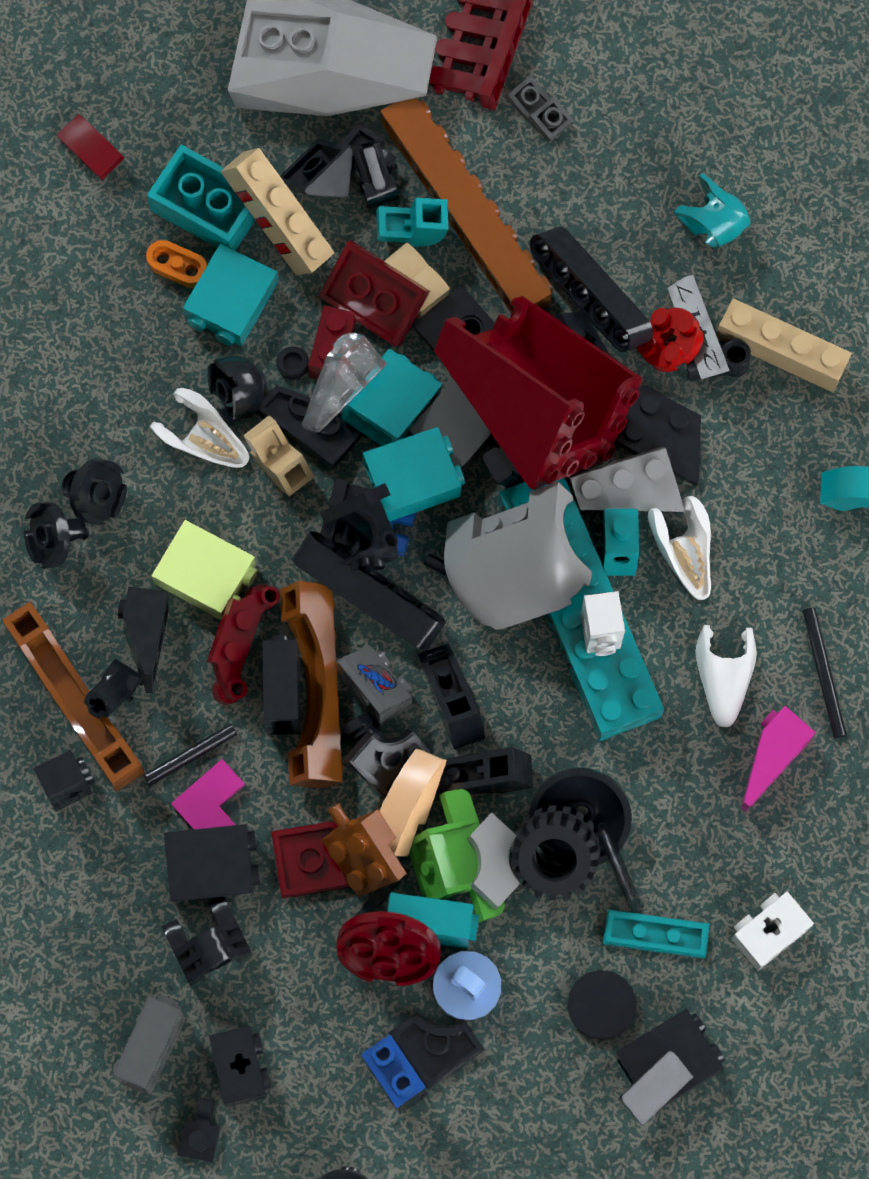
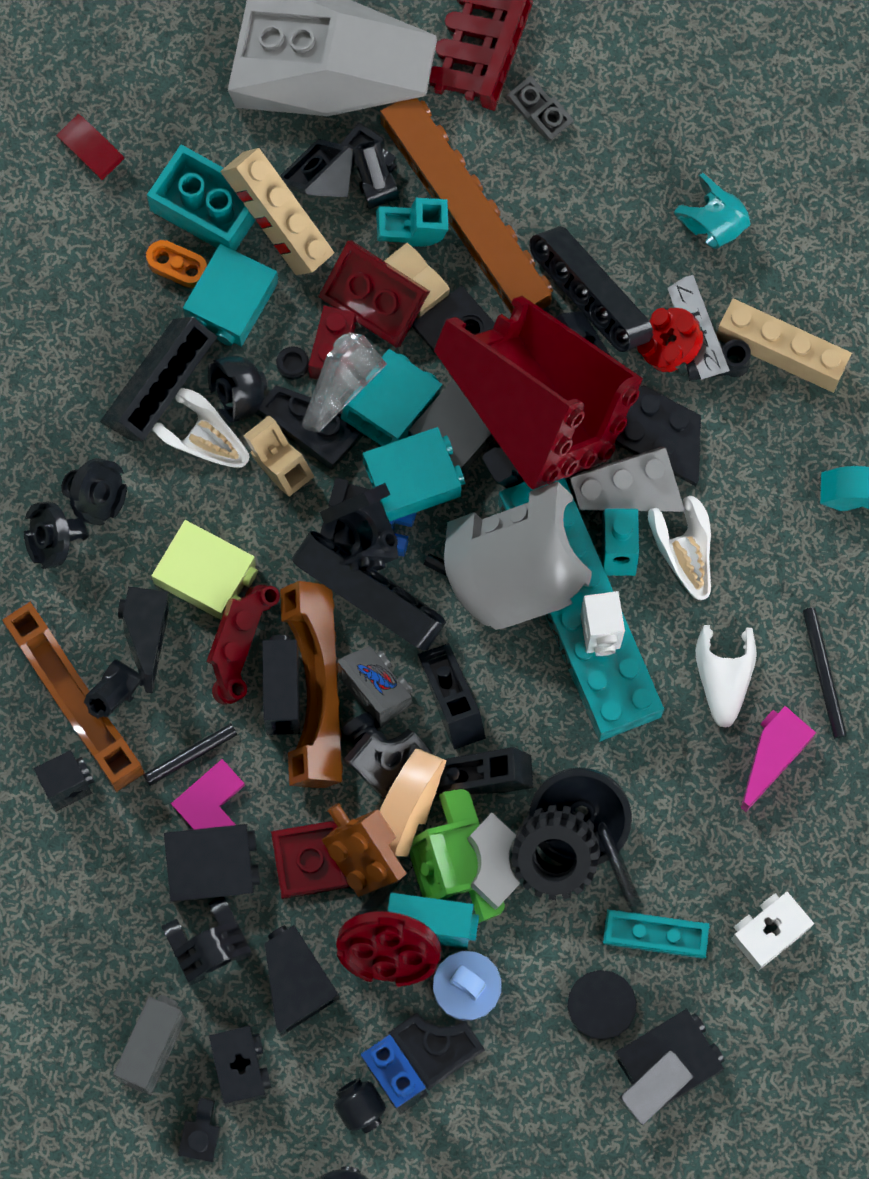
(159, 378): none -> black brick
(296, 980): none -> black slope
(360, 1105): none -> black head

